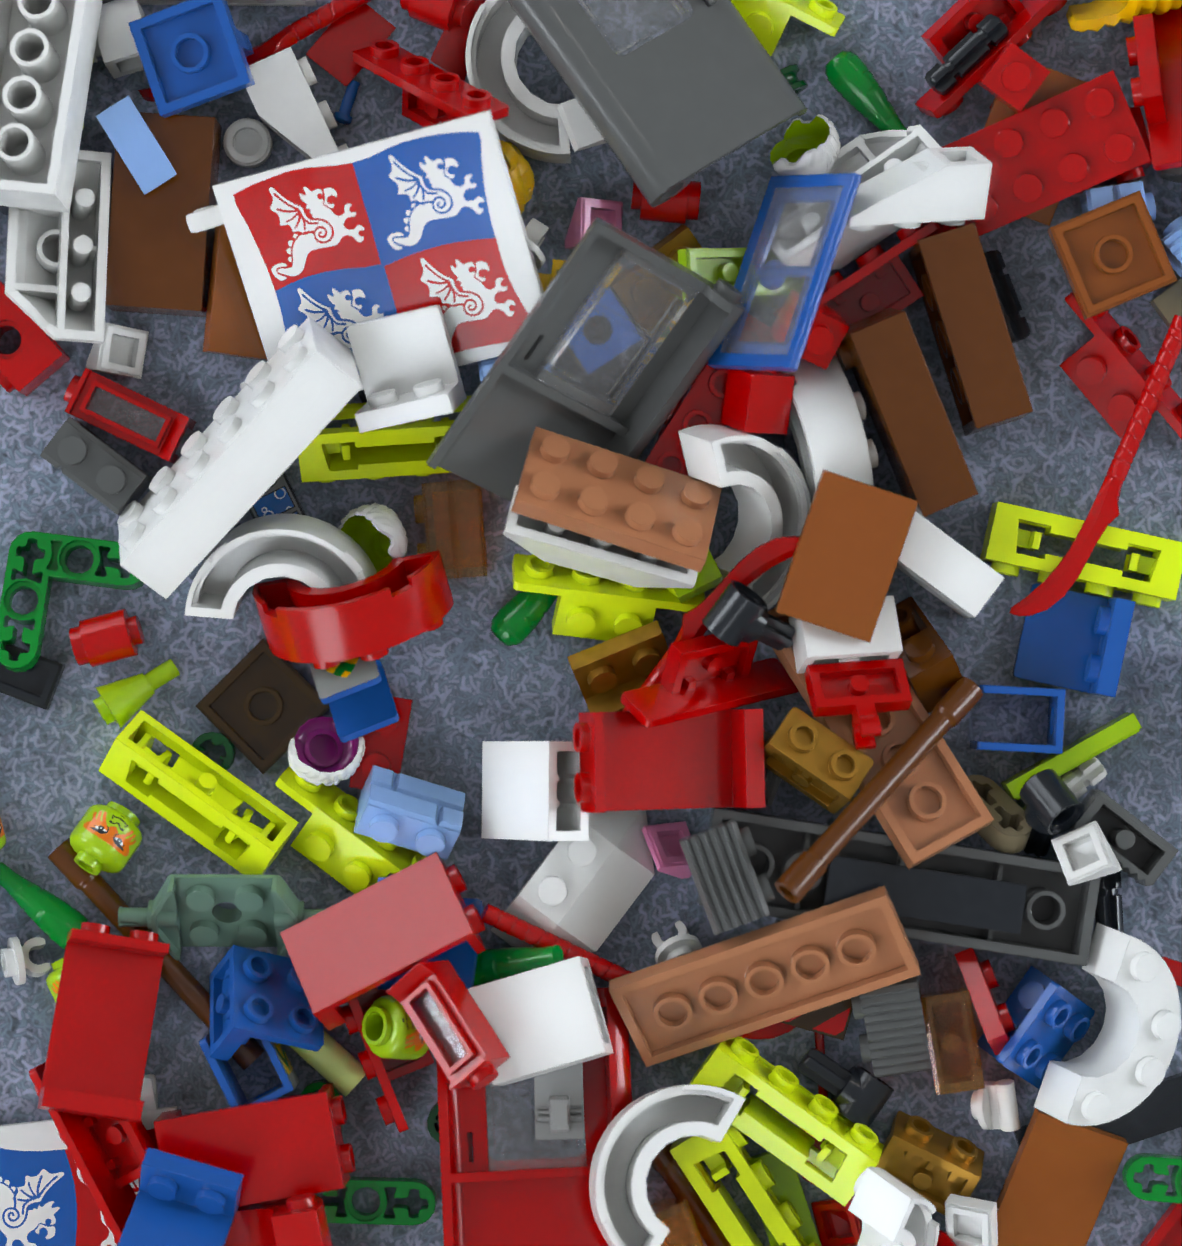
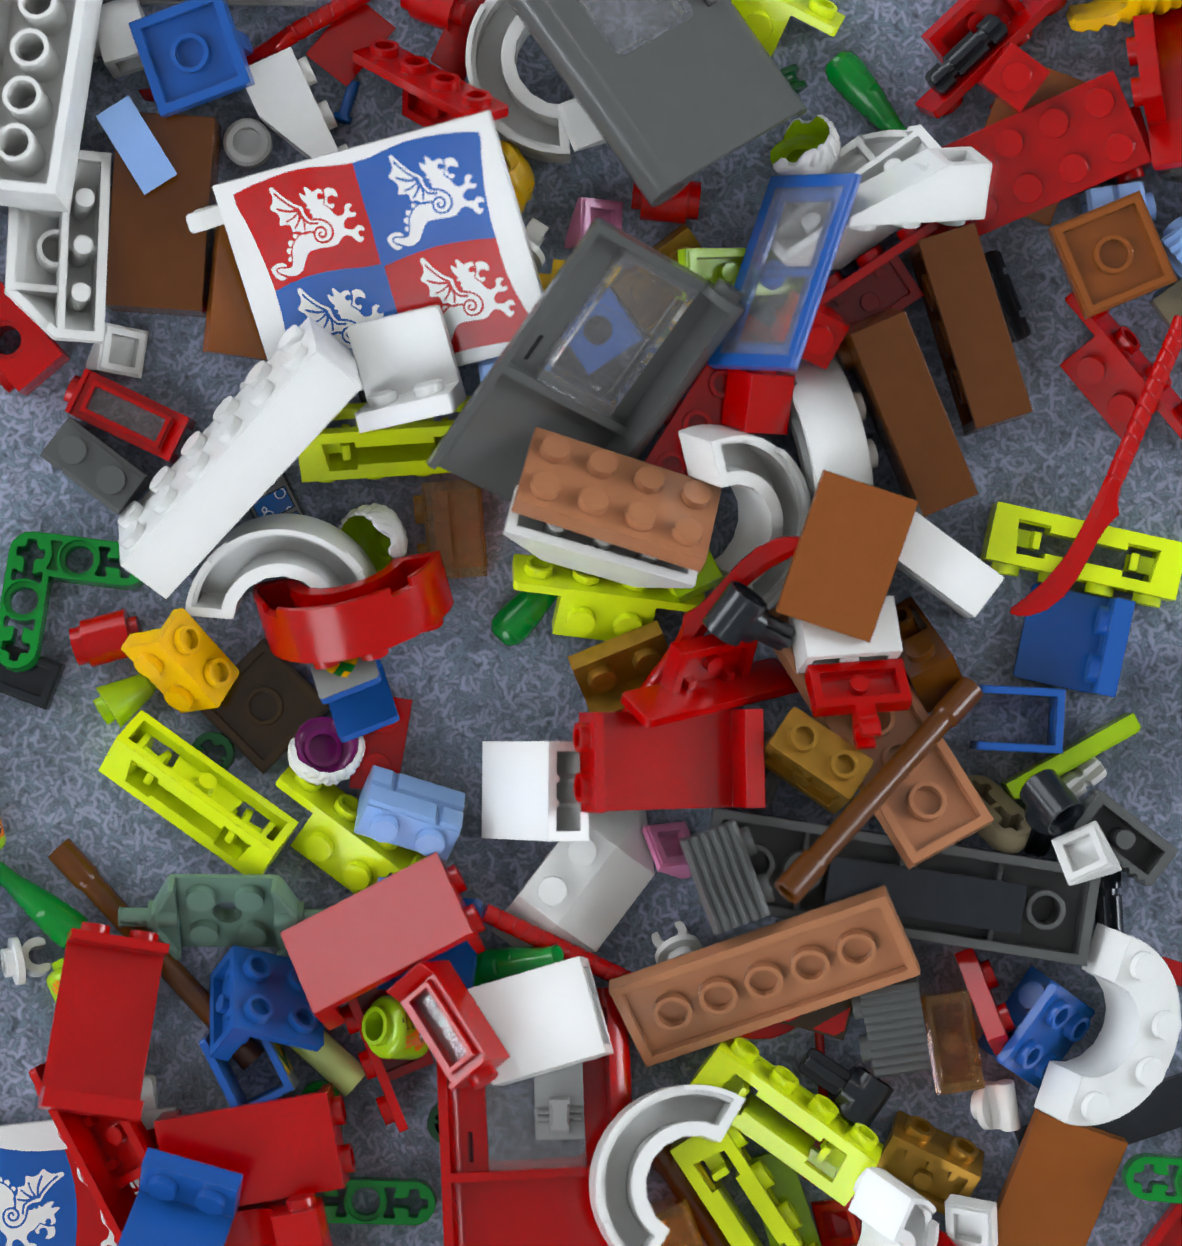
(105, 838): lime head -> none
(182, 663): none -> yellow bracket

